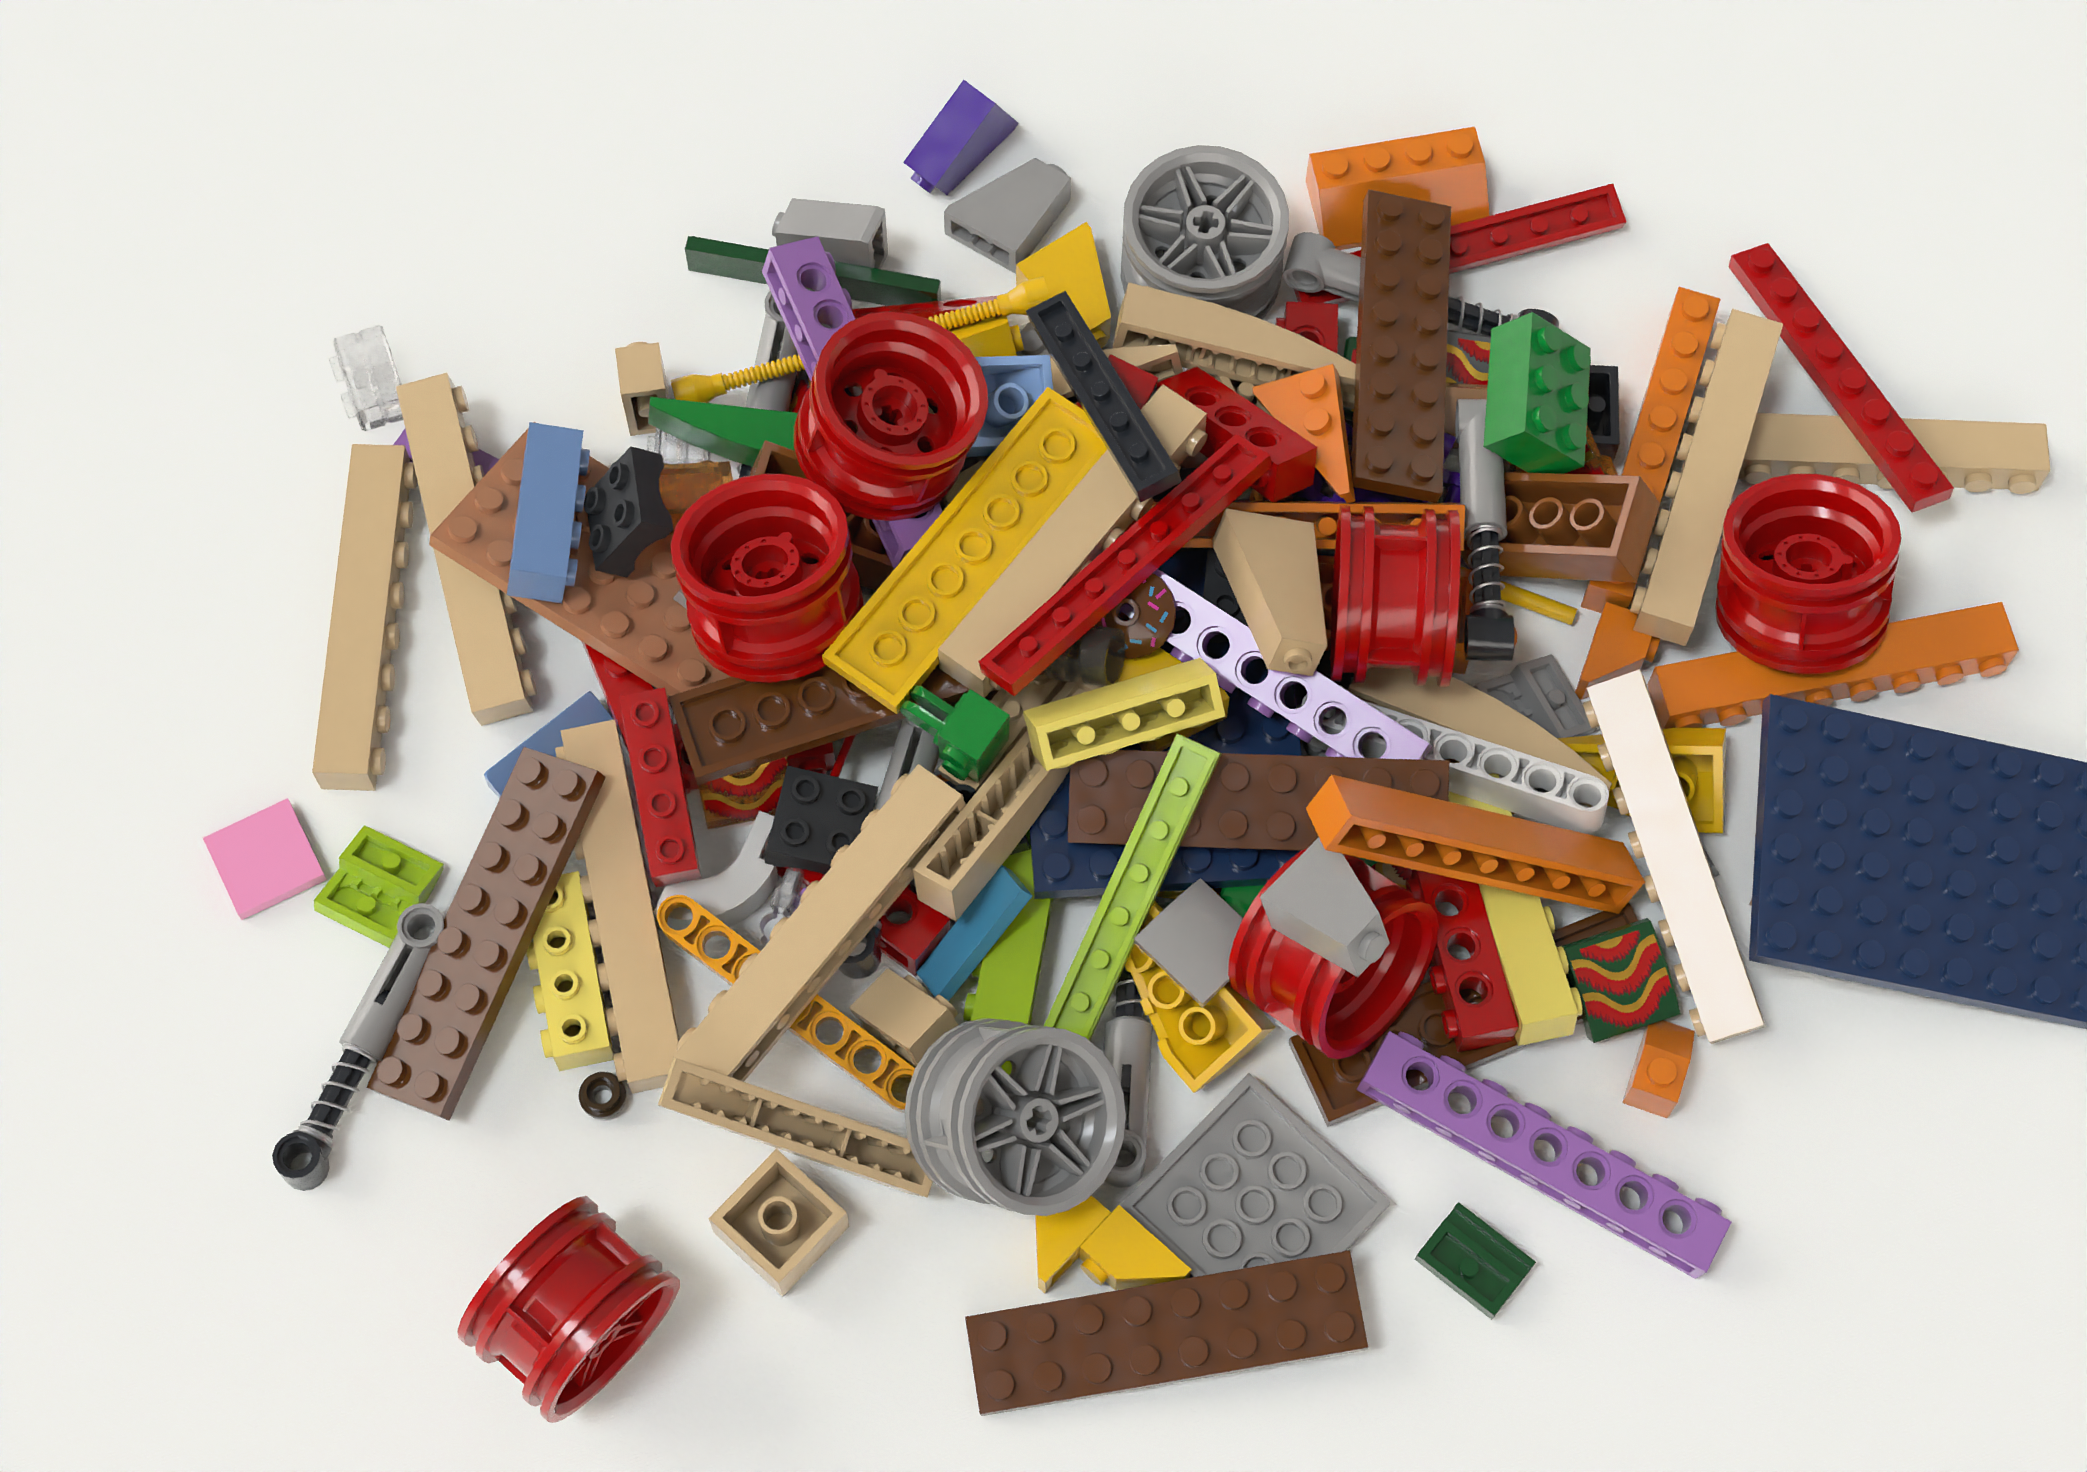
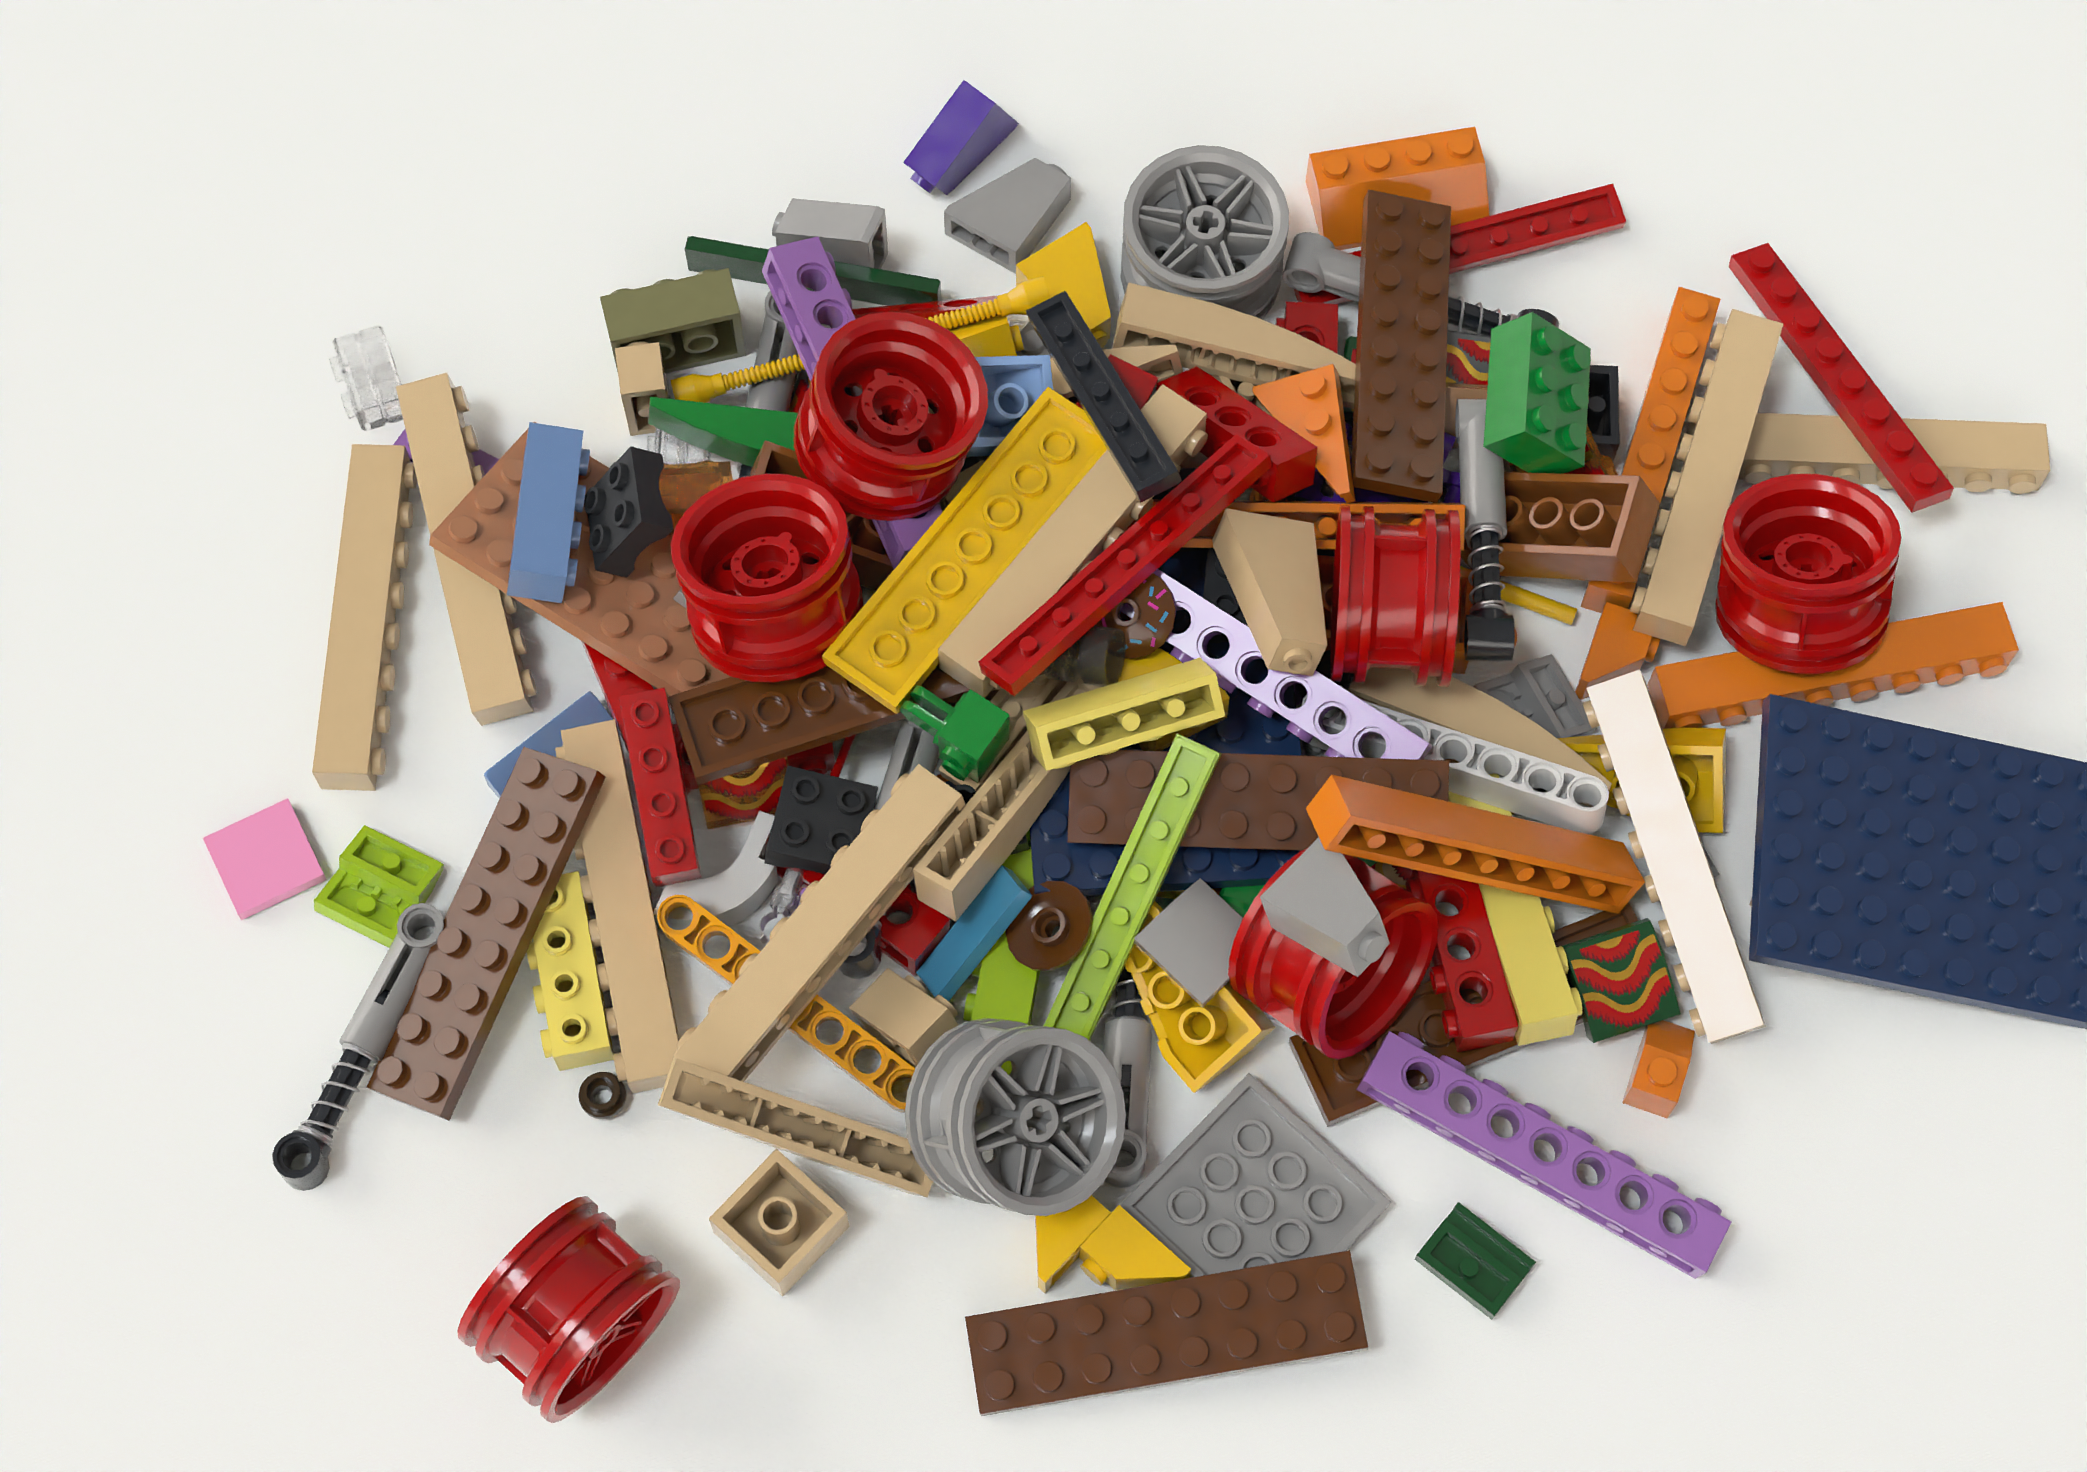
(689, 317): none -> olive brick
(1031, 931): none -> reddish brown dish

